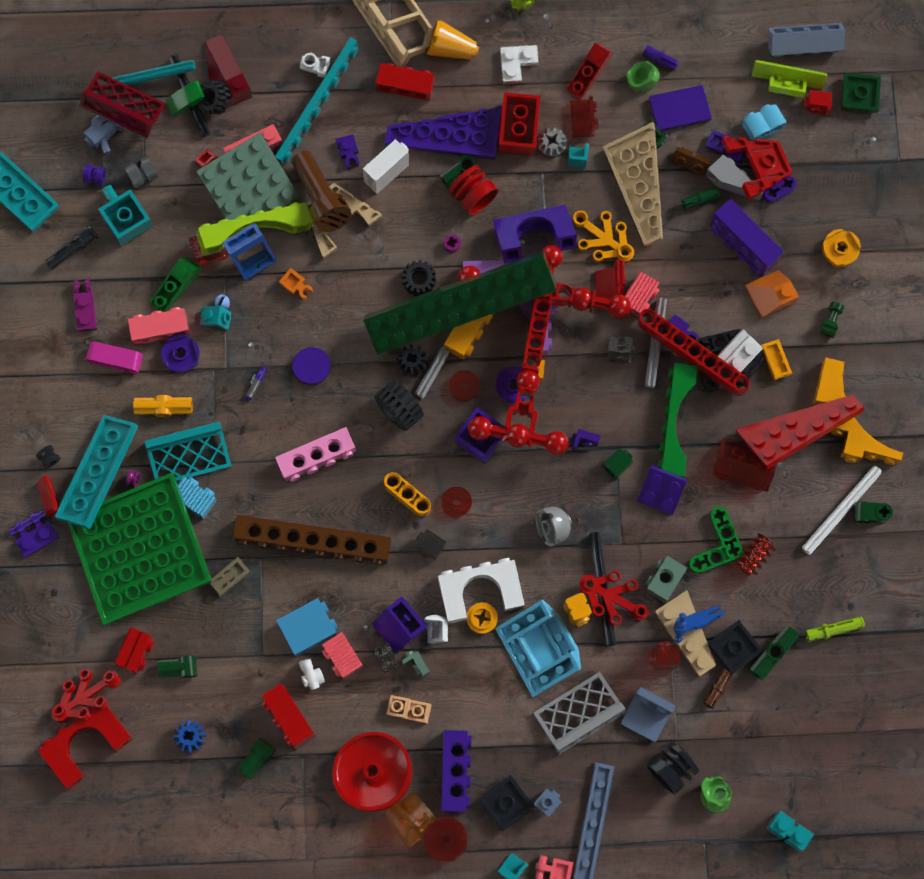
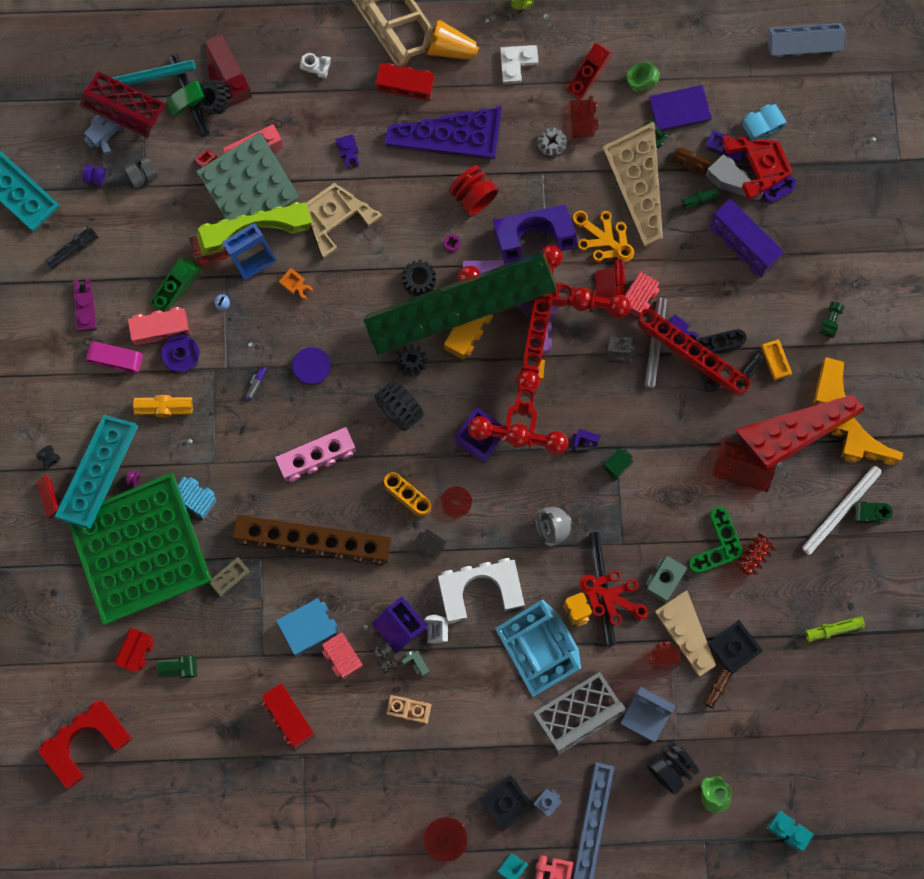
(37, 538): dark purple plate -> none
(64, 710): red plant -> none
(124, 215): teal brick -> none
(186, 436): teal fence -> none
(187, 743): blue gear -> none
(215, 317): teal bracket -> none
(259, 755): dark green piece -> none
(311, 677): white plate -> none
(320, 96): teal plate -> none
(328, 208): reddish brown piece -> none
(372, 771): red dish -> none
(386, 166): white brick -> none
(409, 819): clear orange brick -> none
(432, 372): light grey axle -> none
(451, 739): dark purple brick -> none
(454, 172): dark green piece -> none
(461, 377): clear red piece -> none
(490, 613): light orange gear -> none
(503, 382): dark purple dish -> none
(519, 124): red brick -> none
(578, 157): teal panel -> none
(660, 57): dark purple axle -> none
(662, 490): dark purple plate -> none
(682, 382): green arch -> none
(695, 621): blue piece -> none
(740, 351): white plate -> none
(766, 662): dark green piece -> none
(772, 293): orange slope -> none
(788, 79): lime bracket -> none
(818, 102): red brick -> none
(846, 239): light orange plate -> none
(861, 92): dark green plate -> none

